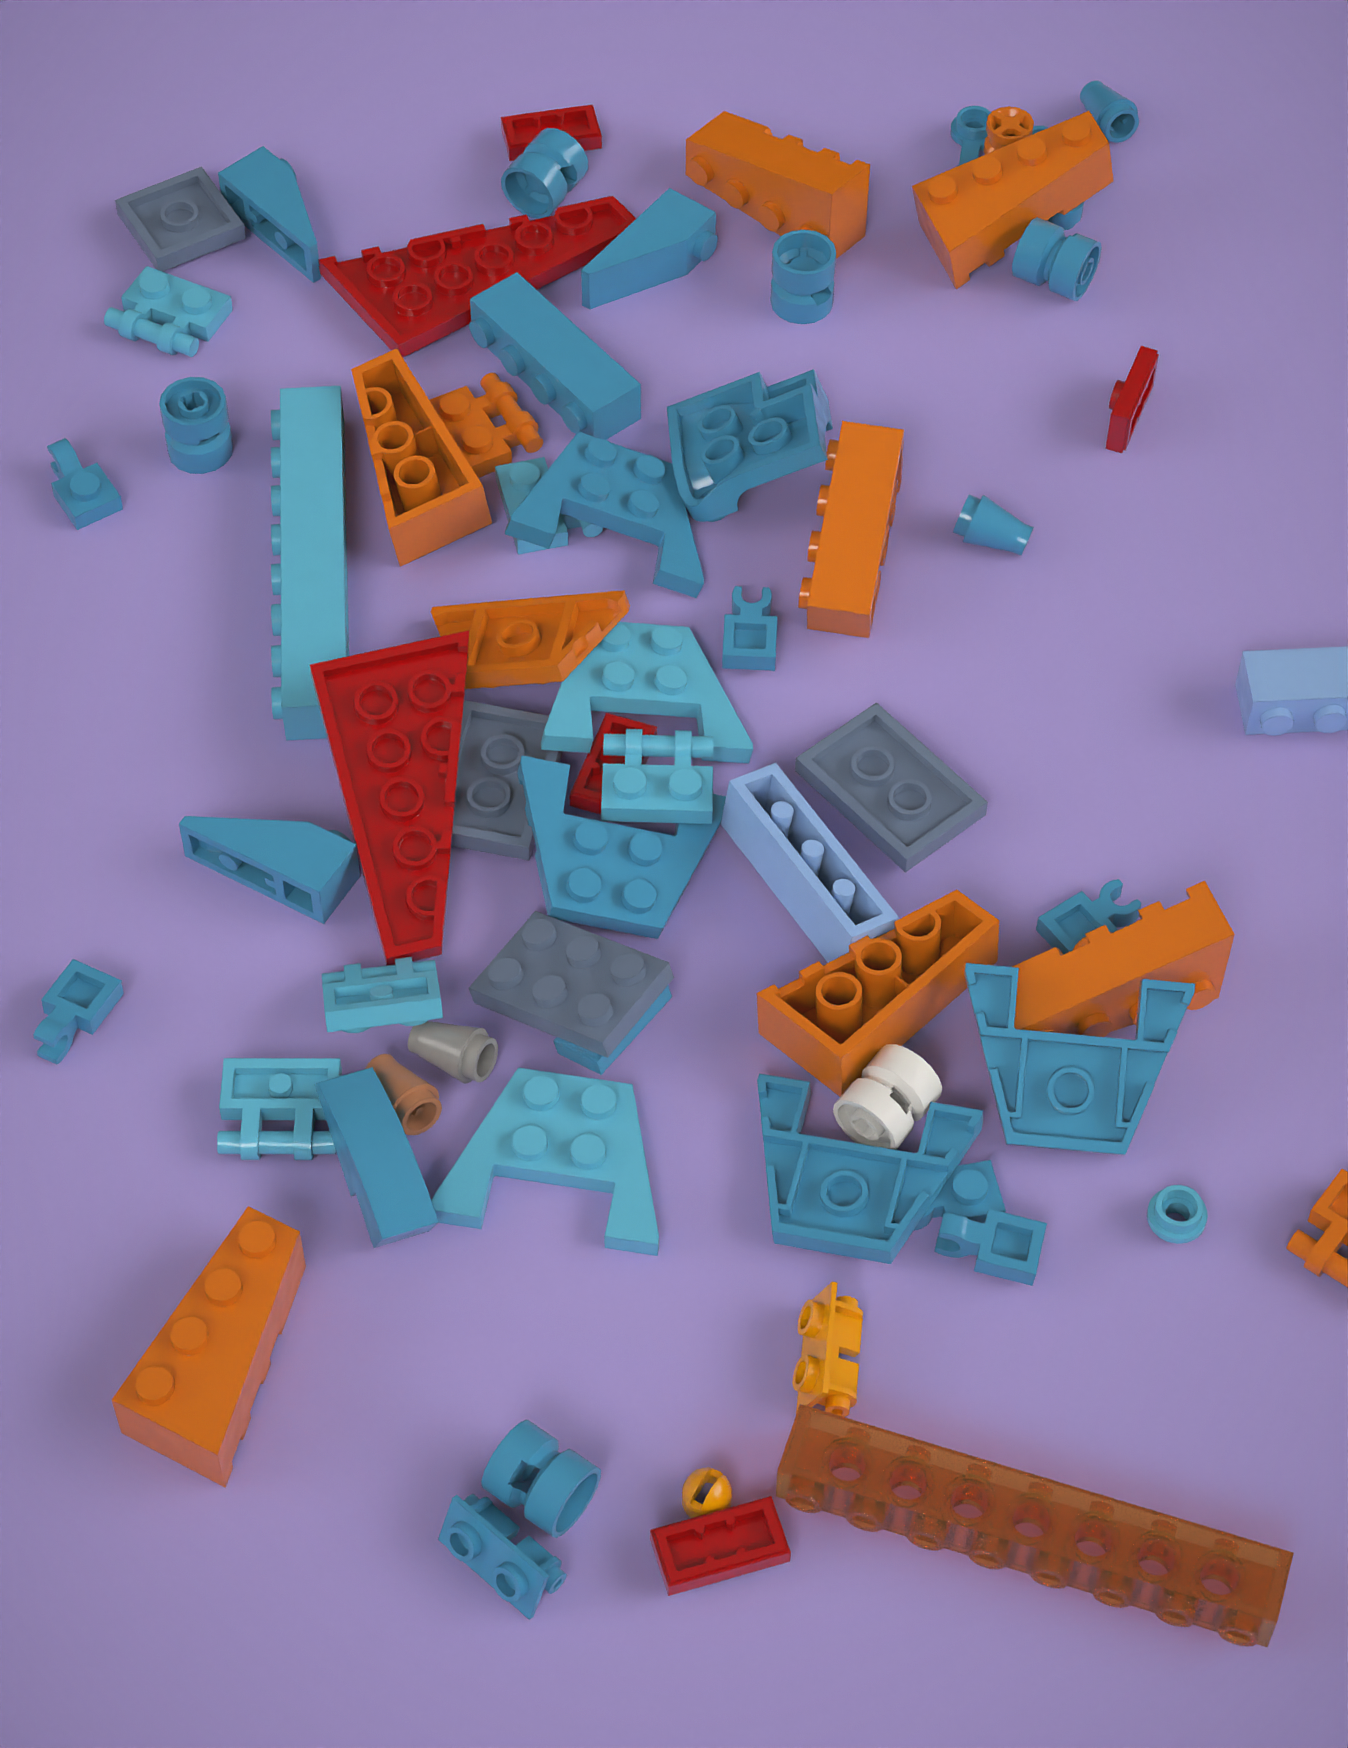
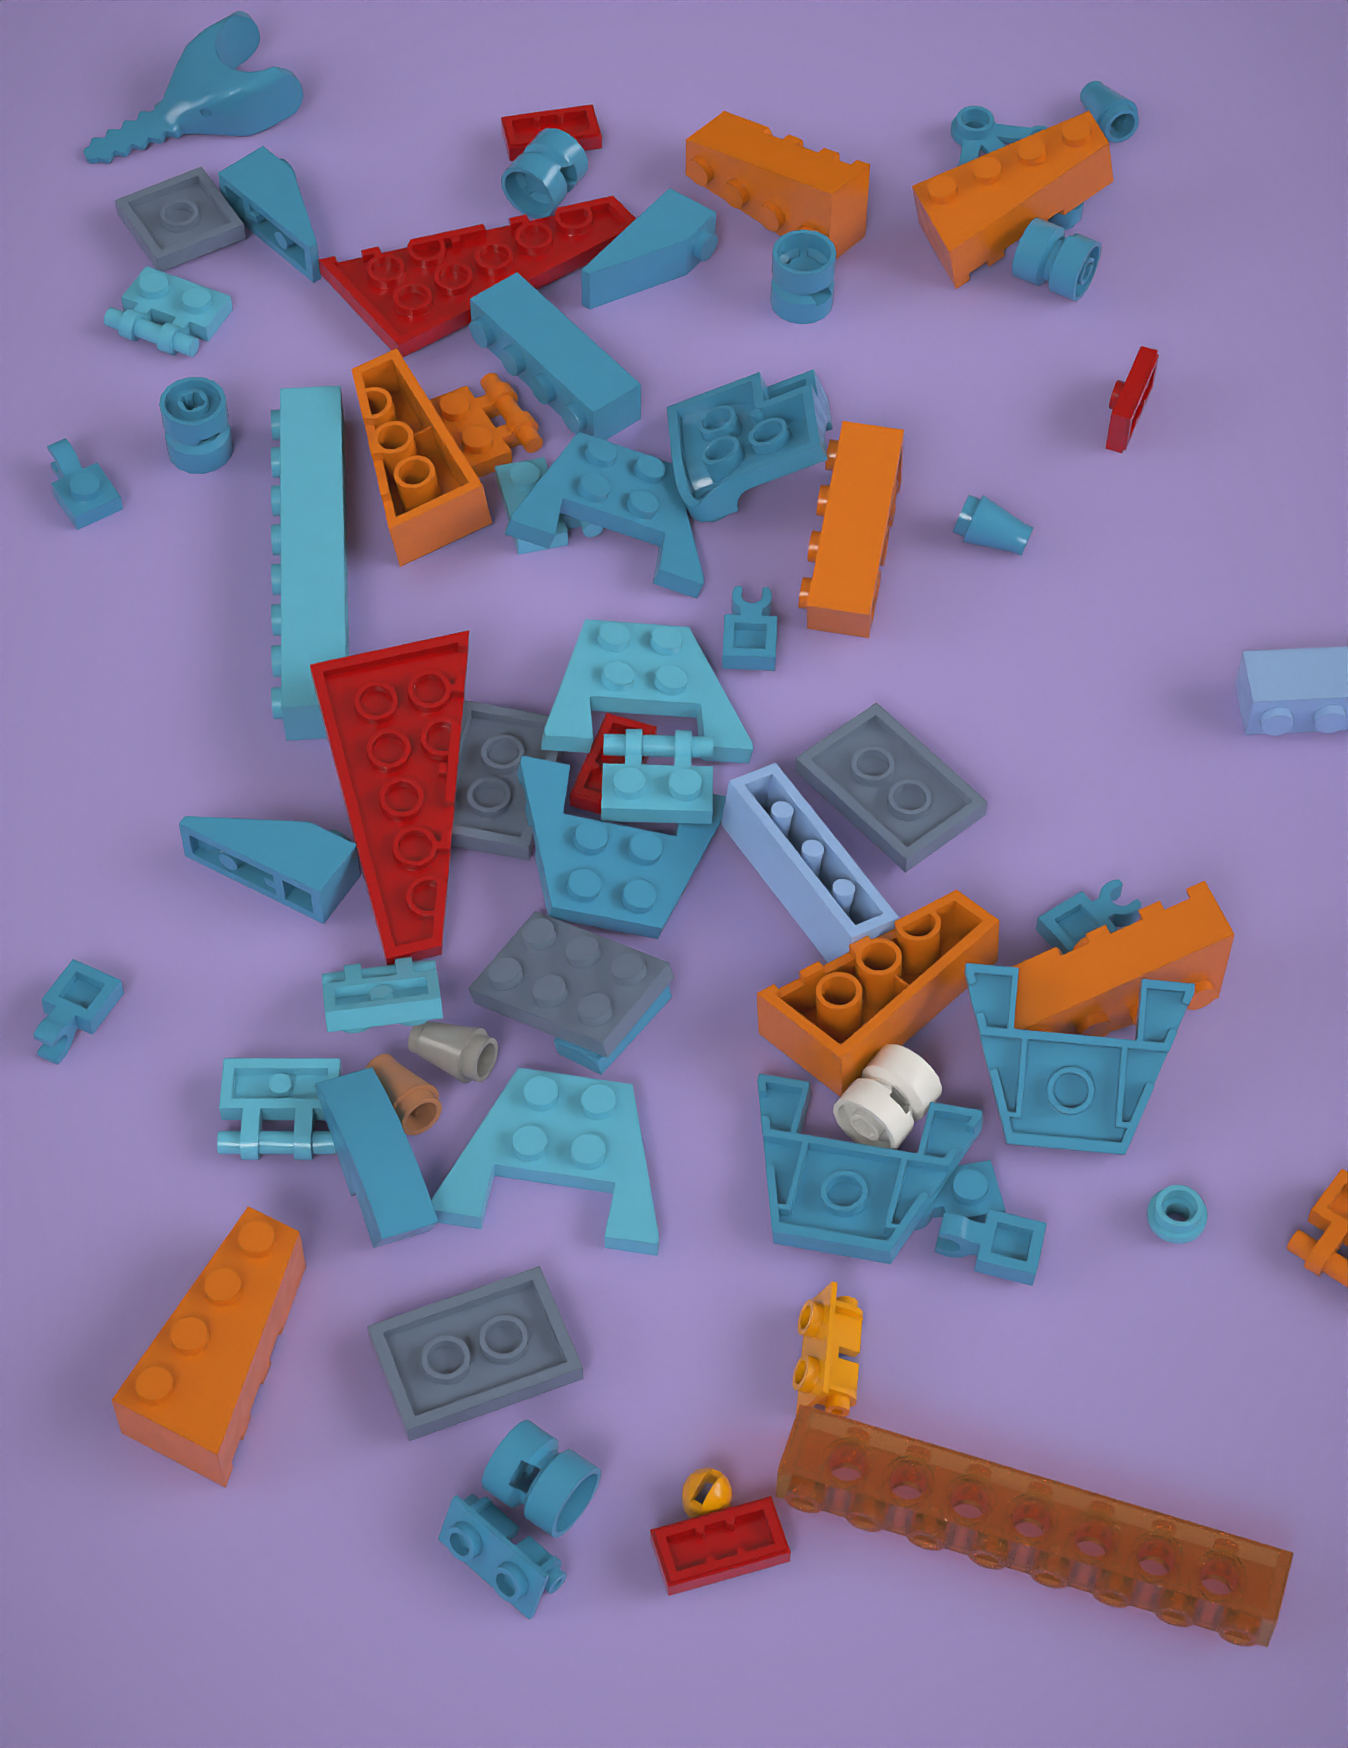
(209, 94): none -> dark azure animal
(475, 1353): none -> sand blue plate
(531, 637): orange wing -> none
(1006, 127): orange wheel -> none

